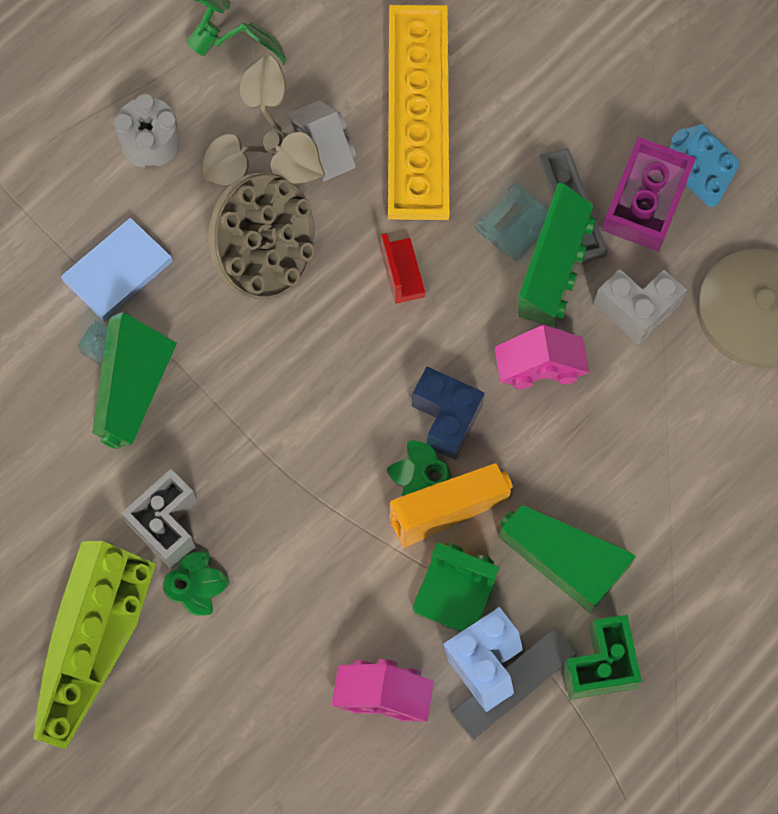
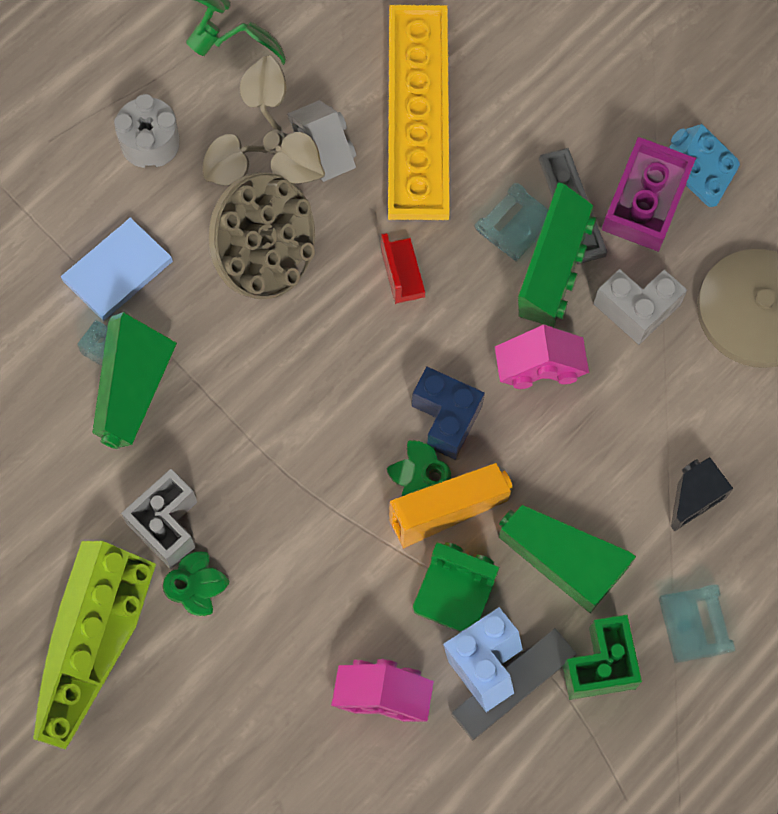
(686, 627): none -> clear light blue plate
(698, 491): none -> black slope

